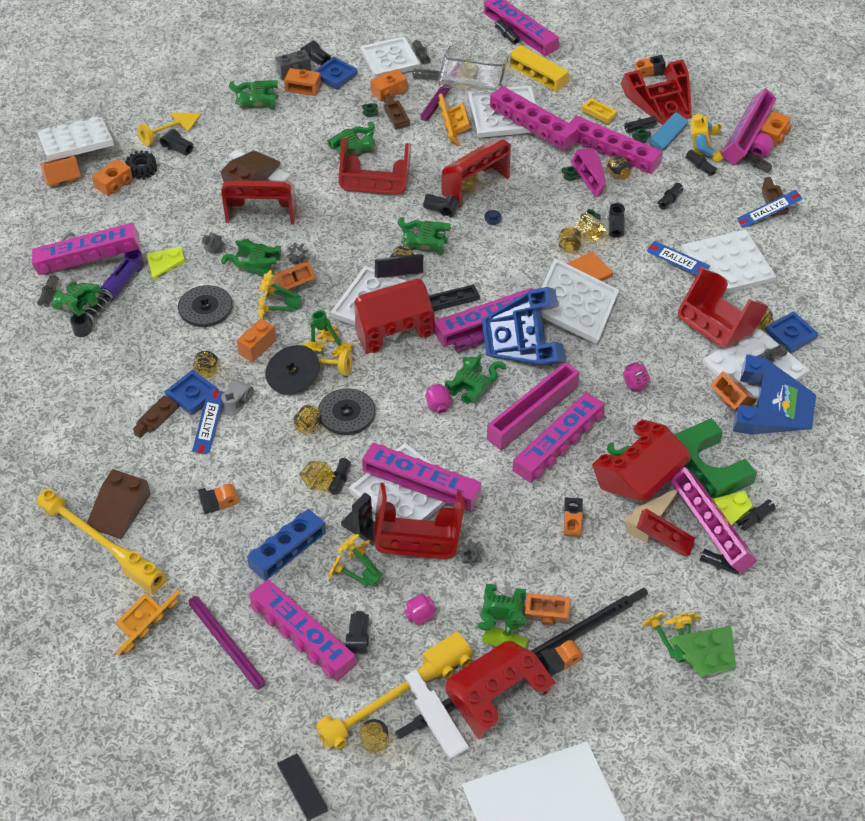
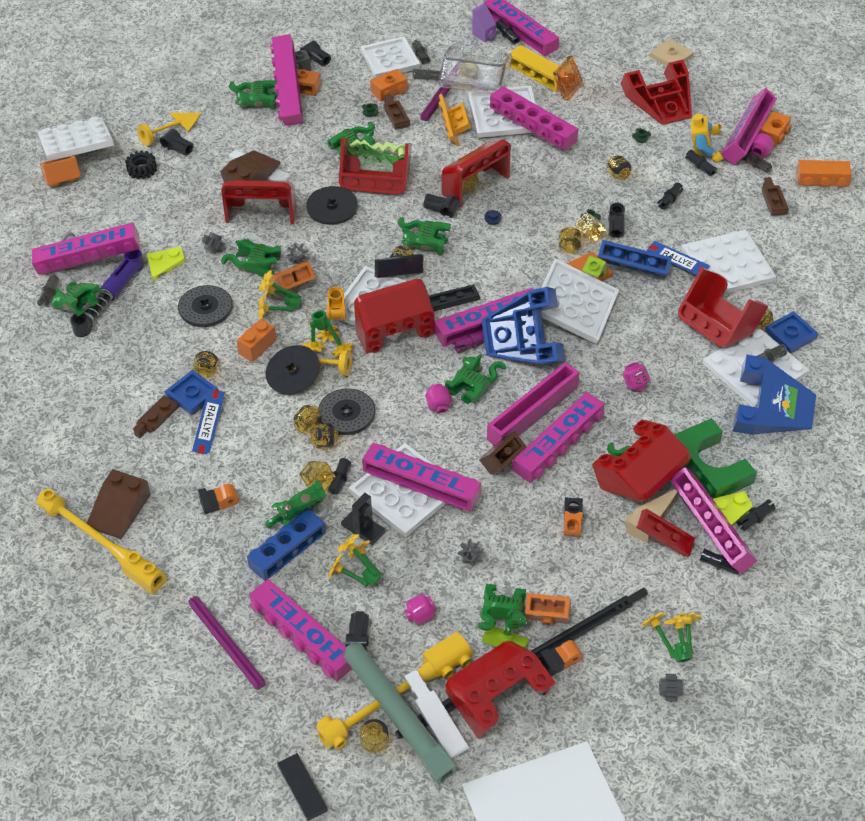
(112, 177): orange brick -> none
(140, 616): light orange bracket -> none
(236, 397): light grey piece -> none
(287, 80): none -> dark pink brick
(297, 504): none -> green animal
(323, 435): none -> head
(331, 205): none -> black piece
(336, 72): blue plate -> none
(336, 304): none -> light orange piece
(372, 150): none -> piece
(415, 536): red windscreen -> none
(431, 754): none -> sand green brick
(483, 23): none -> medium lavender slope
(502, 453): none -> reddish brown slope
(568, 78): none -> clear orange plate
(570, 173): dark green plate -> none
(590, 169): dark pink slope -> none
(595, 267): none -> lime bracket
(599, 111): yellow plate -> none
(614, 144): dark pink brick -> none
(634, 259): none -> blue brick
(640, 123): black axle -> none
(651, 66): leg -> none
(668, 131): dark azure tile -> none
(670, 52): none -> tan plate
(671, 687): none -> dark grey gear
(708, 650): bright green wing -> none
(732, 391): orange brick -> none
(769, 209): sticker -> none
(823, 173): none -> orange brick

